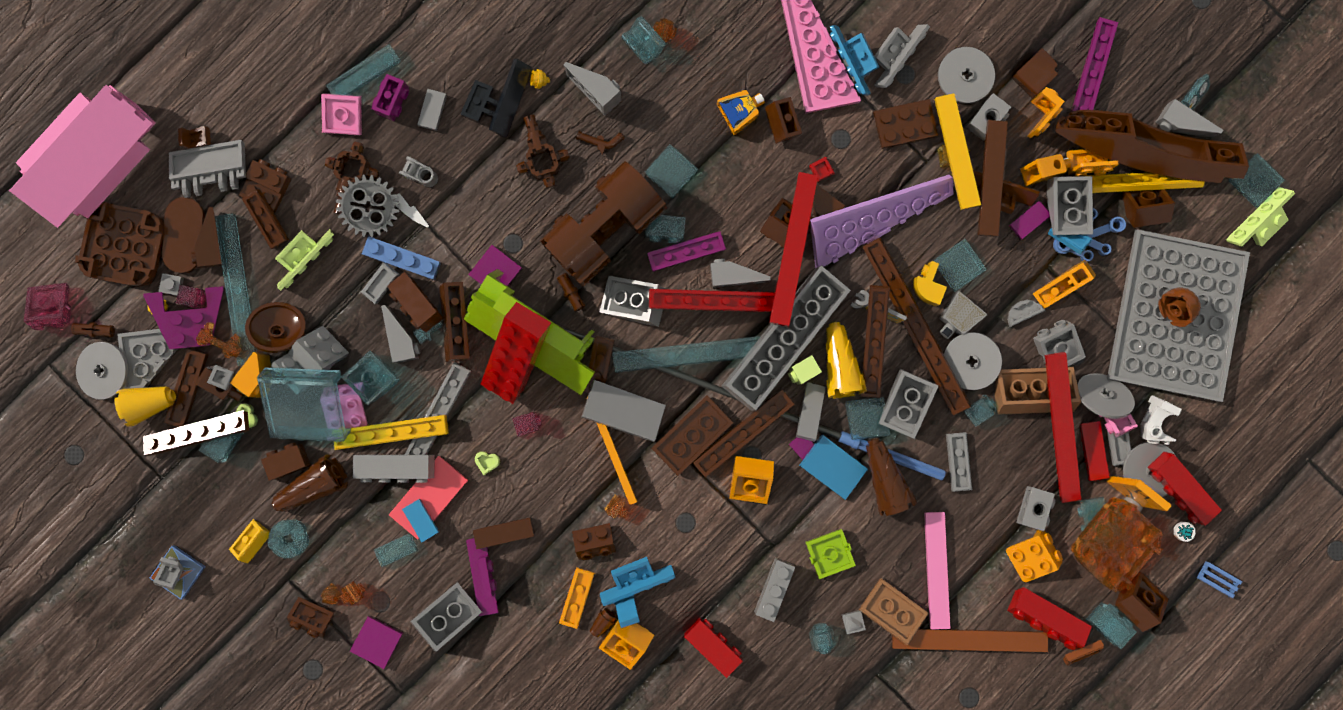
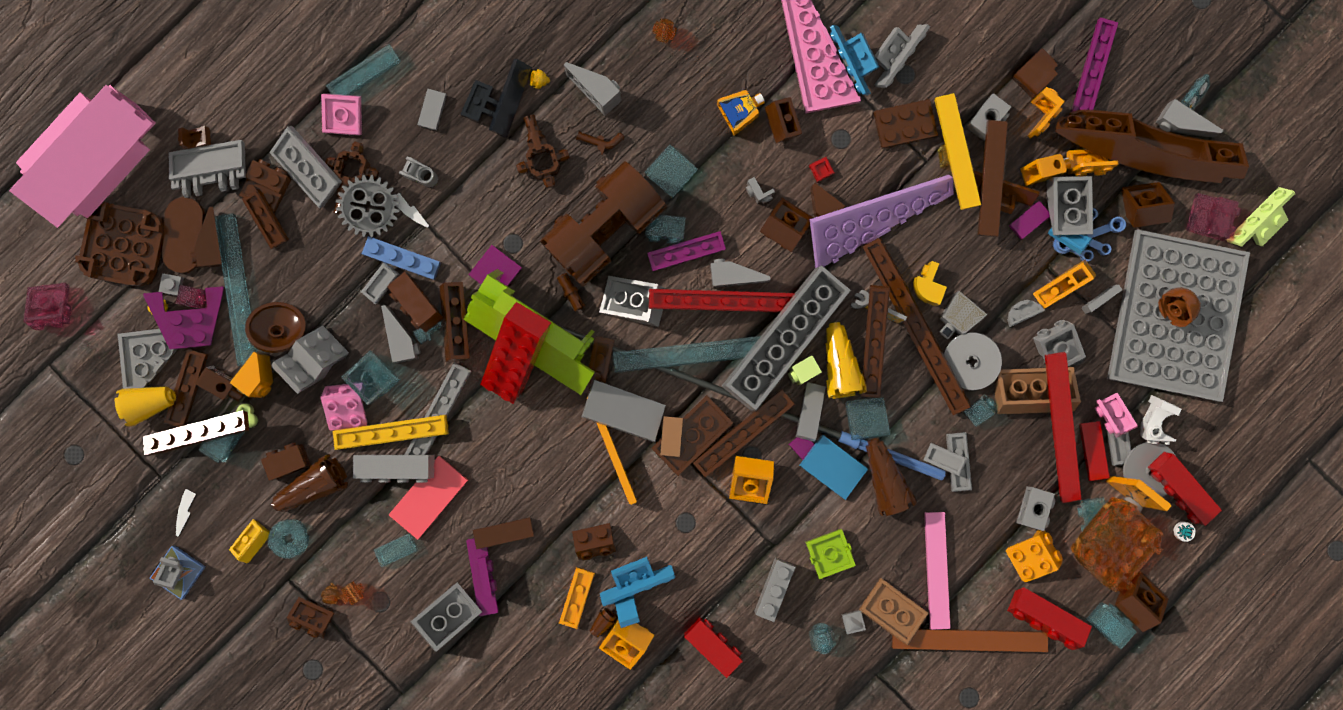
(81, 329): reddish brown pin -> none
(106, 383): light grey piece -> none
(183, 513): none -> white sticker
(221, 377): light grey tile -> none
(230, 348): clear orange piece -> none
(298, 254): yellowish green bracket -> none
(302, 404): clear light blue panel -> none
(305, 167): none -> light grey tile
(376, 642): magenta tile -> none
(390, 97): magenta brick -> none
(420, 520): dark azure tile -> none
(487, 462): yellowish green tile -> none
(527, 423): clear pink bracket -> none
(616, 507): clear orange tile -> none
(644, 40): clear light blue bracket -> none
(671, 436): none -> medium nougat tile
(754, 190): none -> light grey bracket
(793, 249): red tile -> none
(907, 403): light grey slope -> none
(945, 459): none -> light grey tile
(960, 265): clear light blue tile -> none
(976, 64): light grey piece -> none
(1083, 653): dark orange tile -> none
(1101, 298): none -> light grey tile
(1105, 396): light grey piece -> none
(1139, 182): yellow tile -> none
(1213, 216): none -> clear pink plate
(1233, 587): medium blue tile -> none
(1258, 181): clear light blue tile -> none

